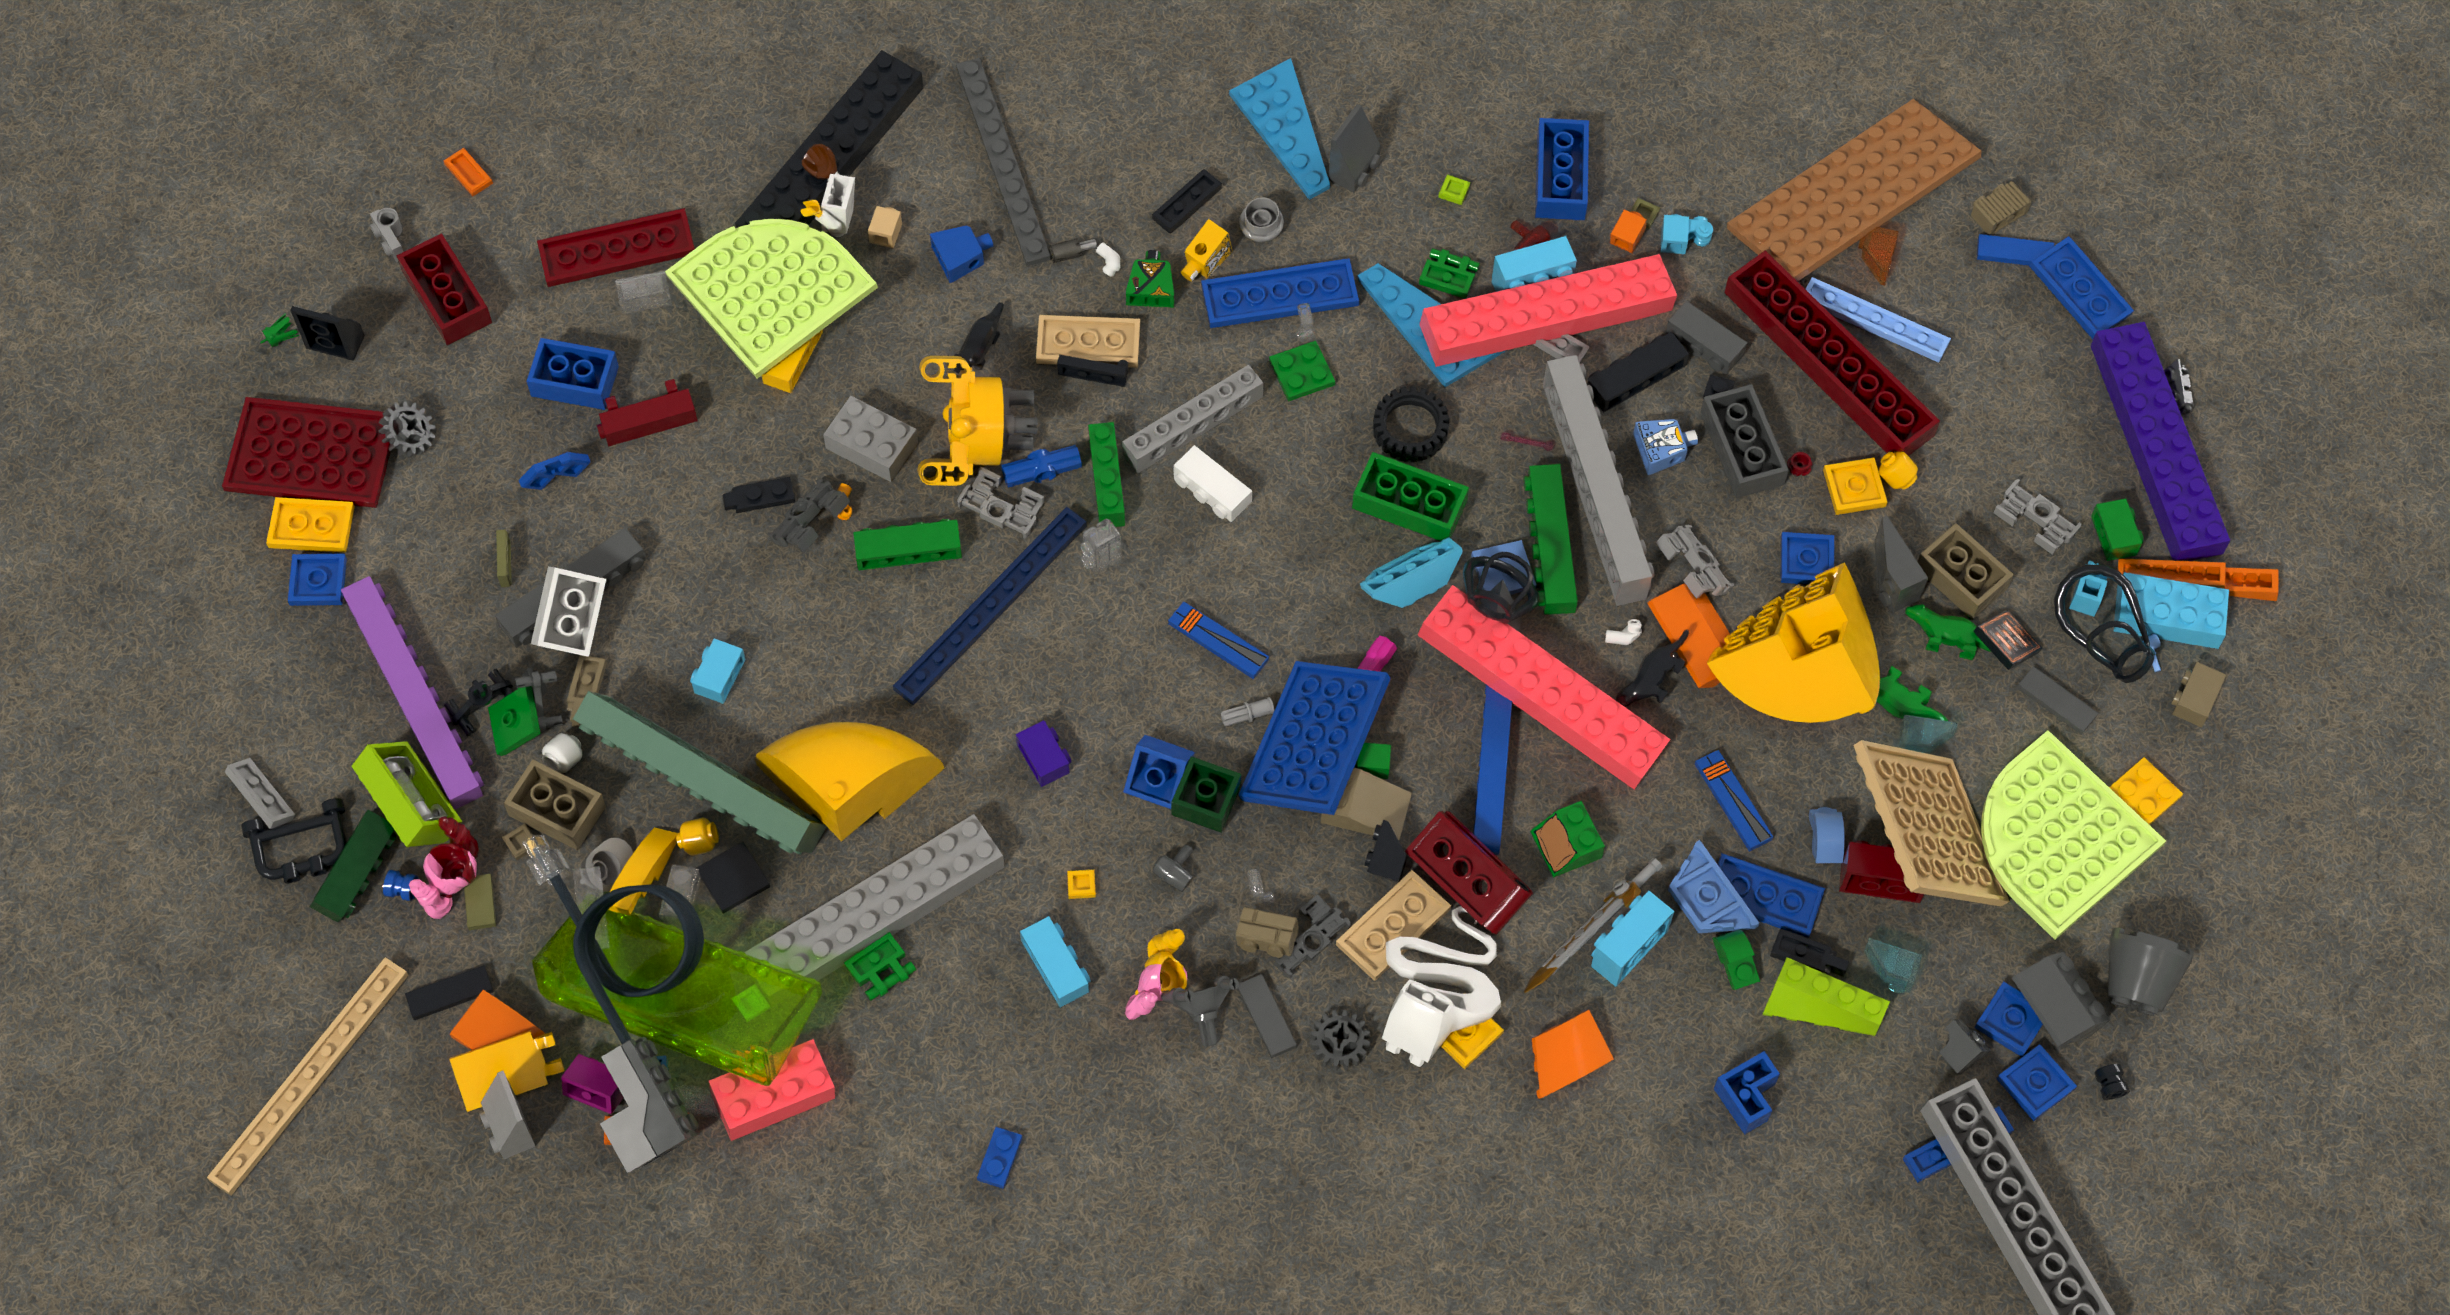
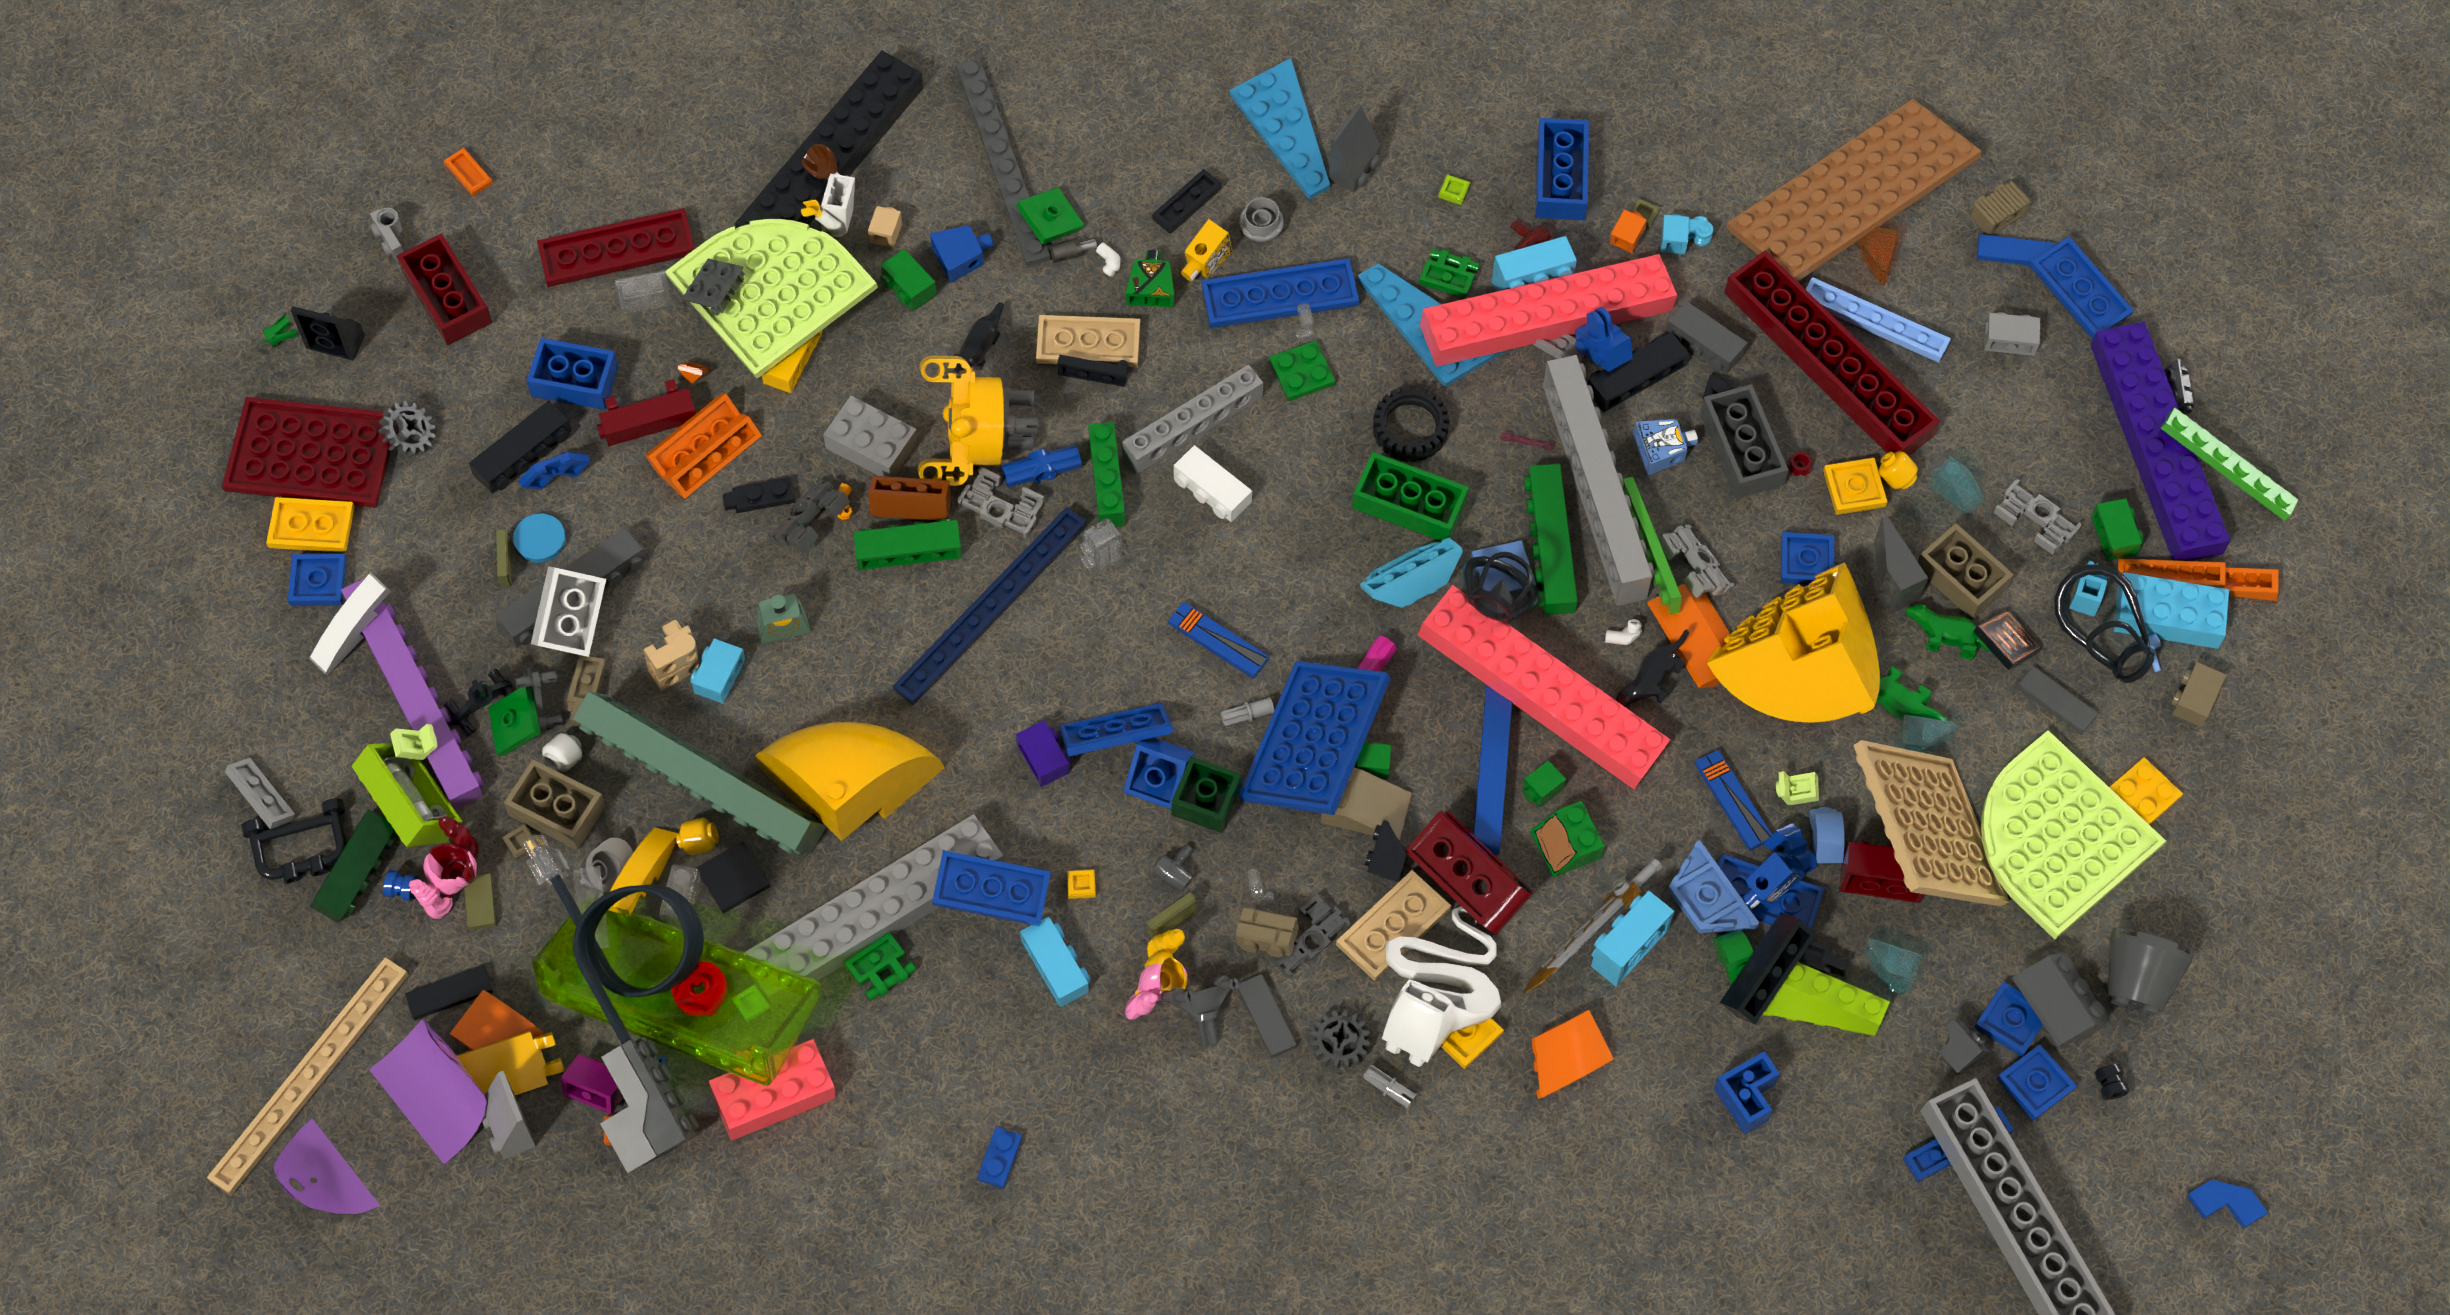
(347, 624): none -> white slope
(414, 743): none -> yellowish green bracket
(430, 1091): none -> medium lavender piece
(520, 447): none -> black brick
(539, 538): none -> dark azure tile
(675, 659): none -> tan hips
(693, 371): none -> orange slope
(703, 445): none -> orange slope
(710, 999): none -> red plate
(714, 284): none -> dark grey hinge
(781, 618): none -> sand green torso
(907, 280): none -> green brick
(909, 498): none -> dark orange brick
(991, 888): none -> blue plate
(1050, 215): none -> green plate
(1115, 729): none -> blue tile
(1173, 916): none -> olive tile
(1389, 1086): none -> light grey axle
(1543, 784): none -> green brick
(1603, 340): none -> blue brick
(1663, 577): none -> bright green plate
(1768, 968): none -> black brick
(1780, 874): none -> blue torso
(1791, 839): none -> blue leg
(1798, 788): none -> yellowish green bracket
(1957, 485): none -> clear light blue slope
(2012, 333): none -> light grey brick
(2229, 464): none -> bright green plate
(2239, 1200): none -> blue tile

